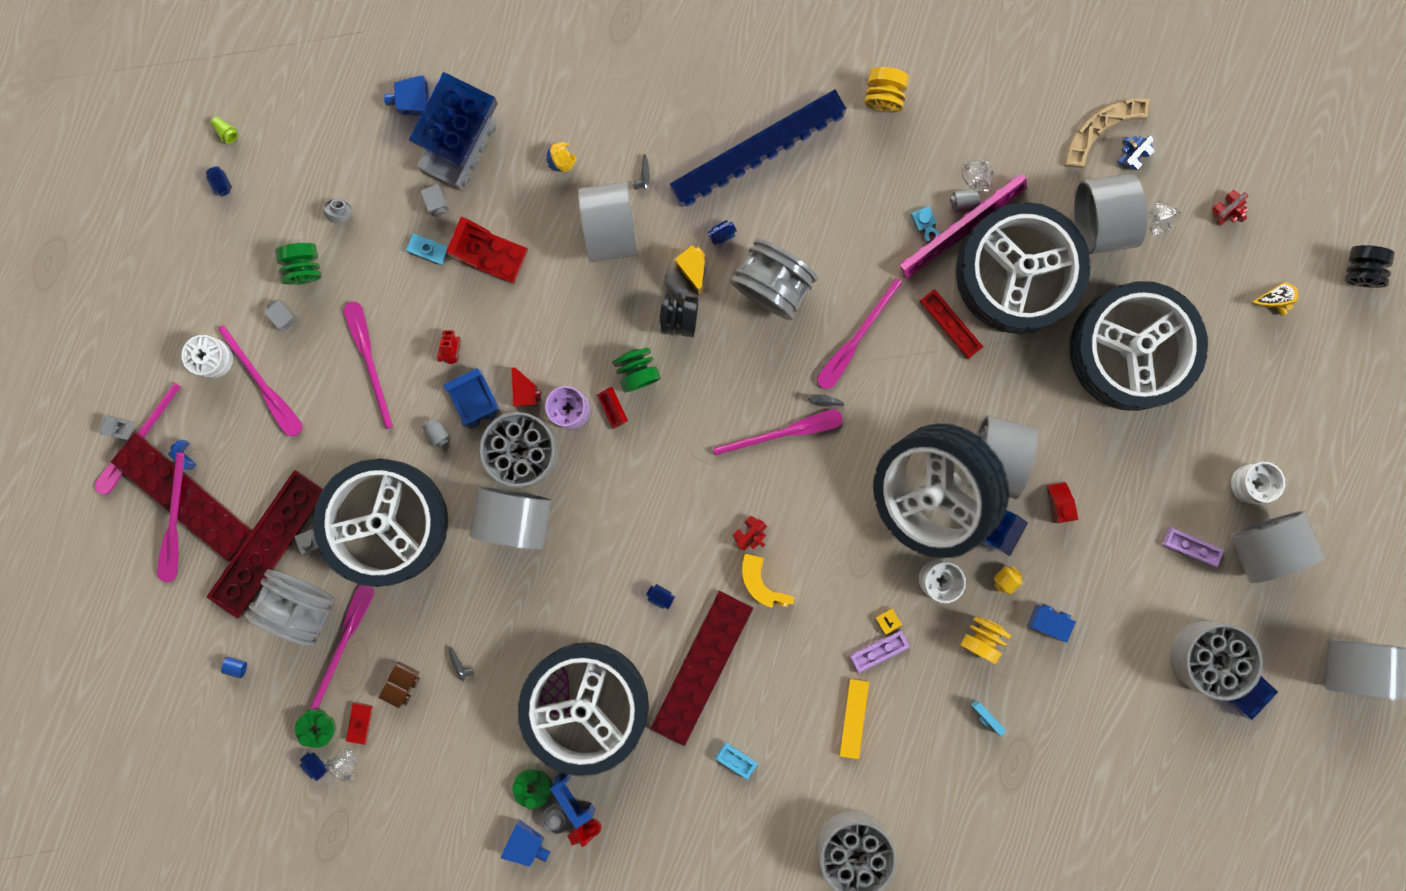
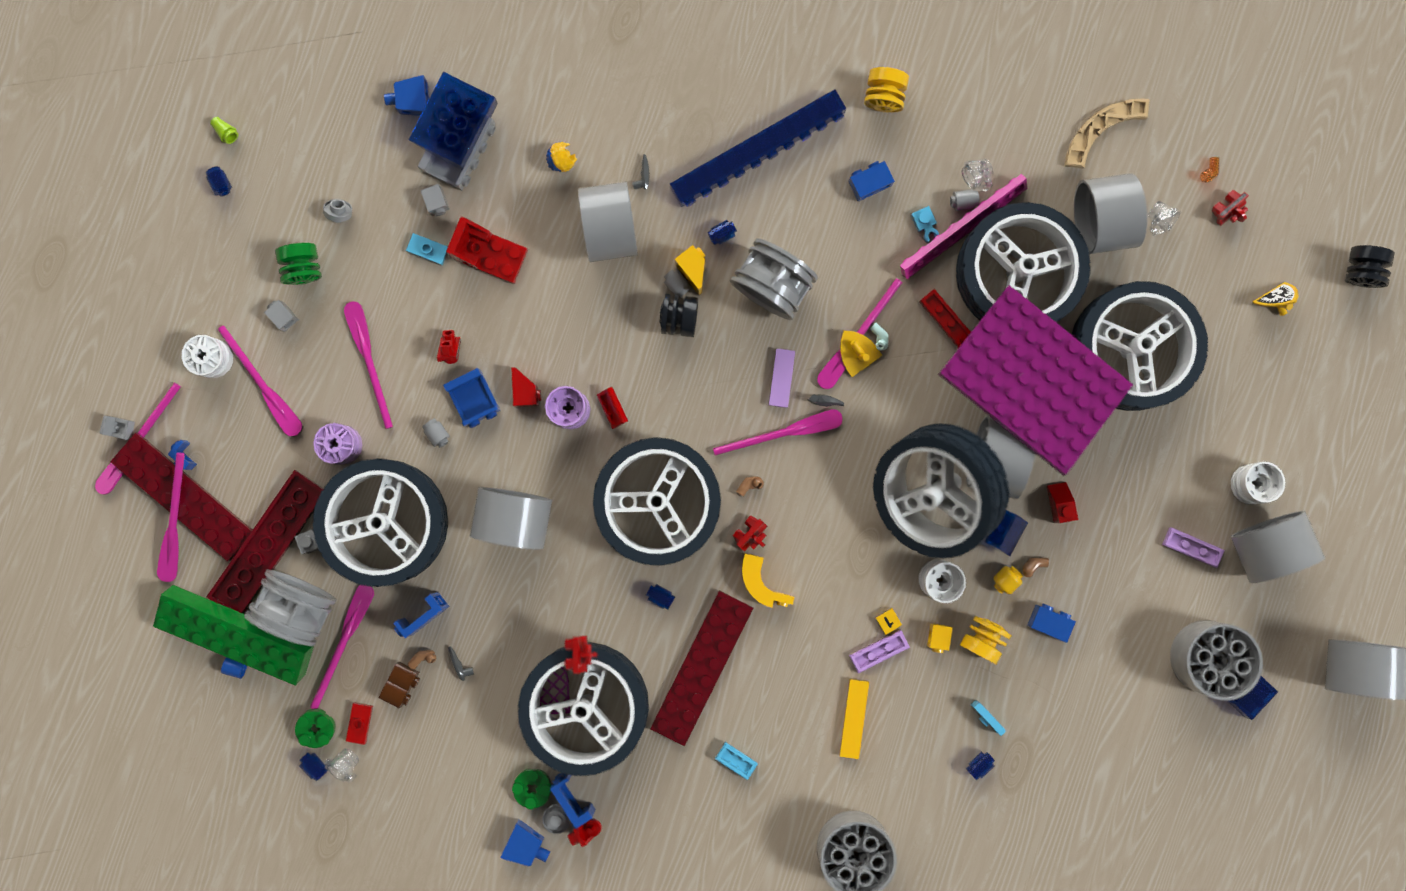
(230, 635): none -> green brick
(348, 444): none -> lavender wheel
(428, 655): none -> medium nougat arm
(437, 605): none -> blue panel
(549, 458): light grey wheel -> none
(581, 654): none -> red hips
(607, 502): none -> wheel
(636, 370): green wheel -> none
(750, 483): none -> medium nougat arm
(782, 378): none -> lavender tile
(857, 352): none -> yellow shield
(871, 180): none -> blue brick
(882, 337): none -> light aqua arm
(939, 637): none -> yellow brick
(981, 765): none -> clear blue brick
(1032, 564): none -> medium nougat arm
(1036, 380): none -> magenta plate
(1133, 148): blue hips -> none
(1212, 172): none -> clear orange arm

